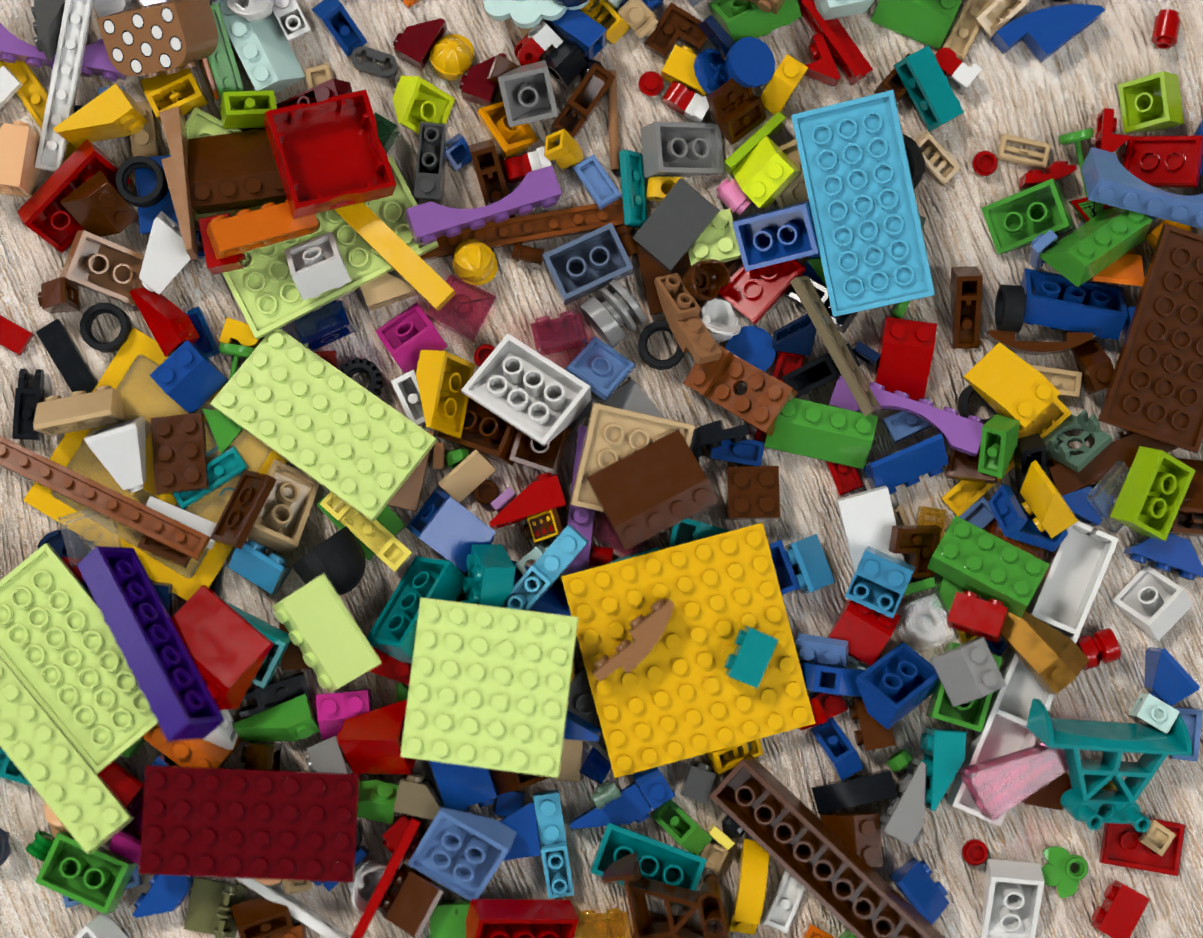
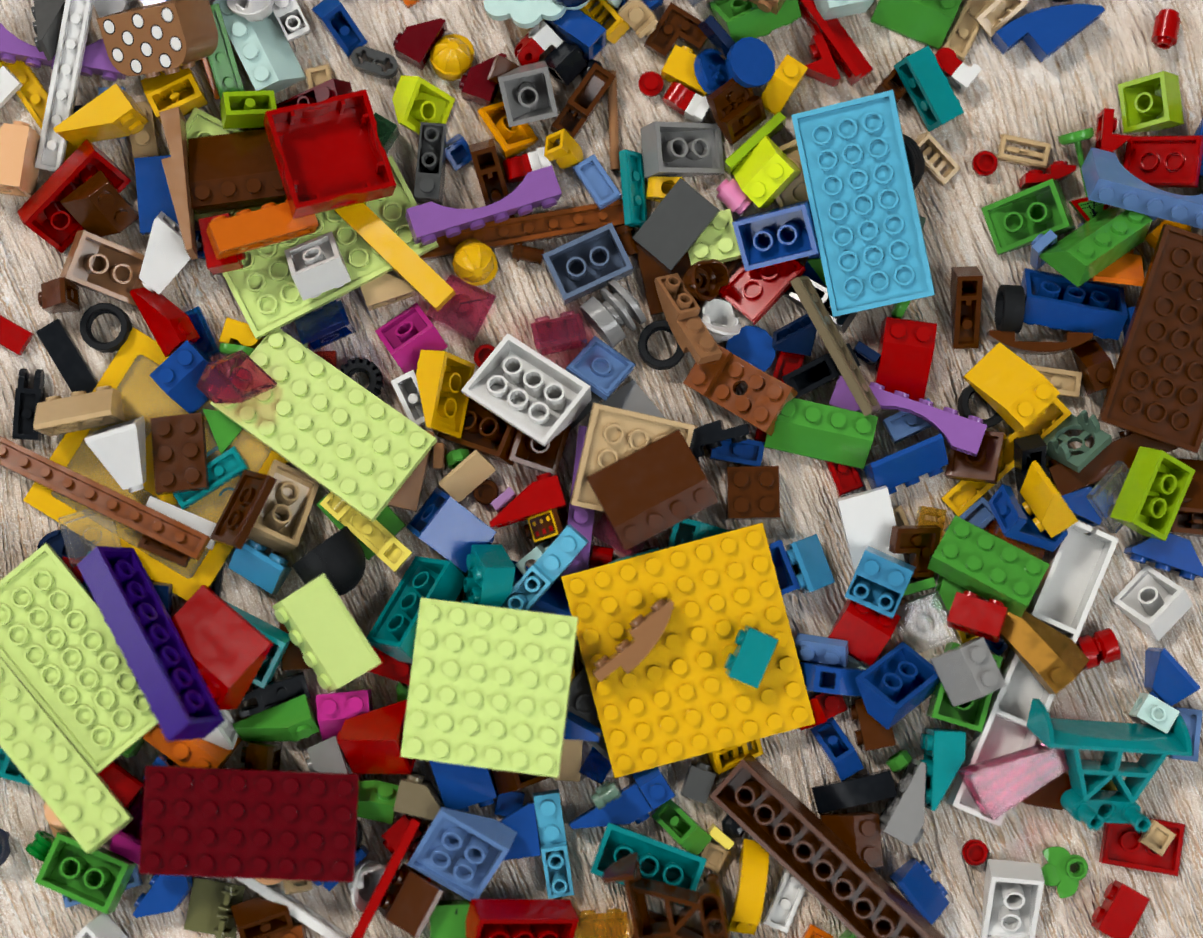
(127, 168): black tyre -> none
(234, 379): none -> clear pink slope
(997, 445): bright green slope -> none

